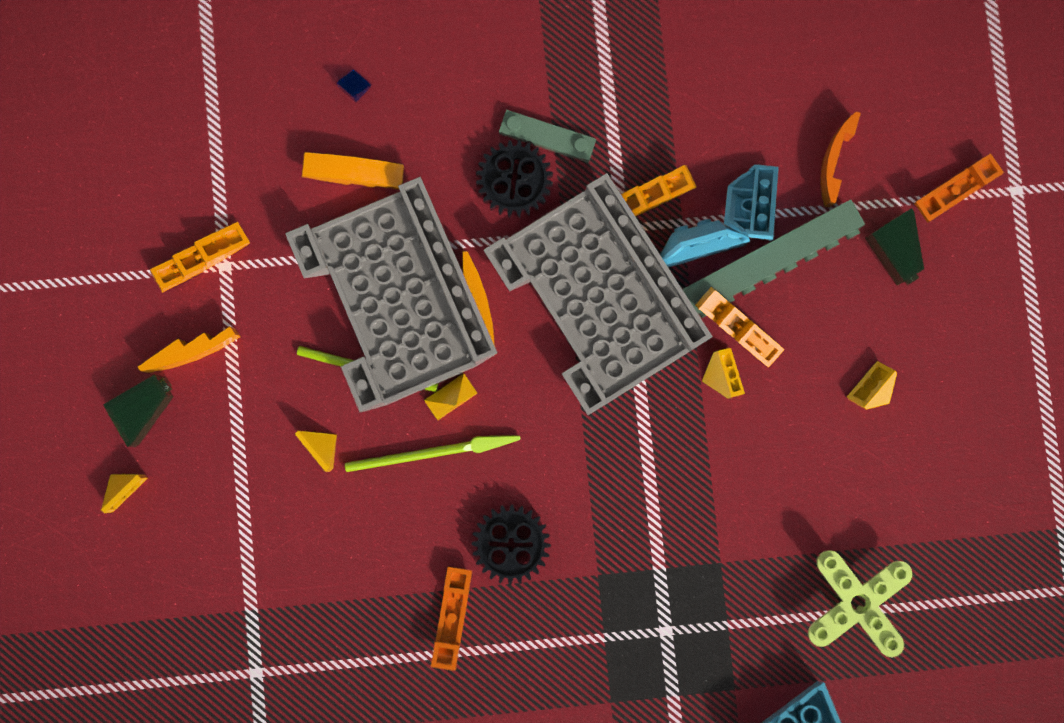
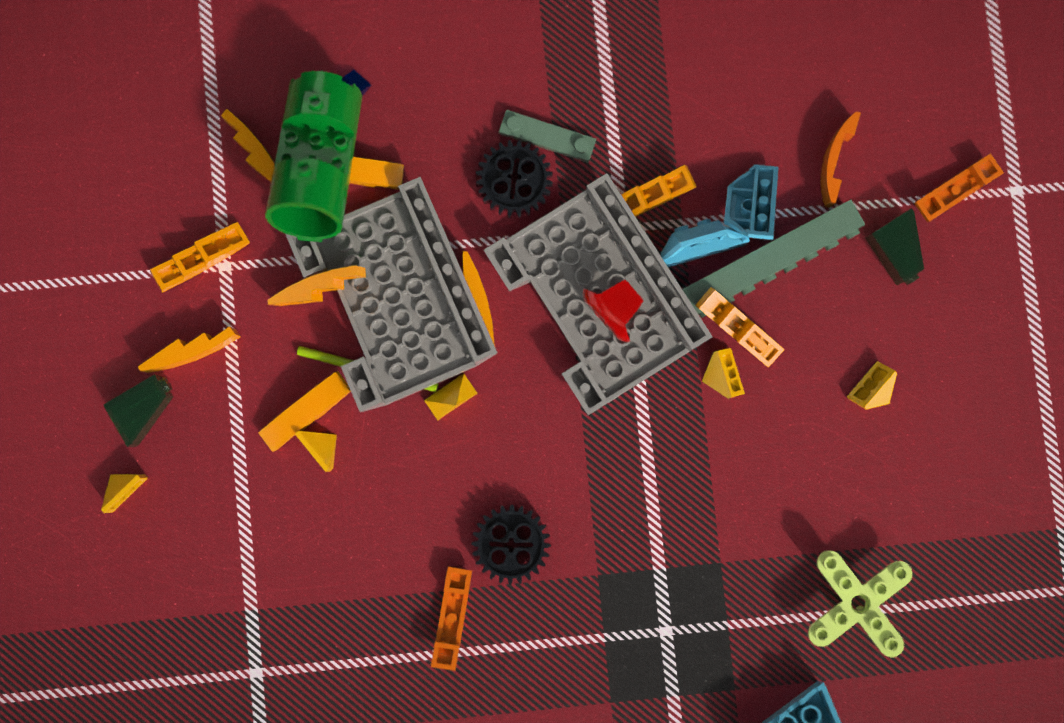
(258, 157): none -> light orange slope
(305, 411): none -> light orange slope
(311, 288): none -> light orange slope
(314, 157): none -> green cylinder
(477, 444): lime piece -> none
(615, 307): none -> red piece

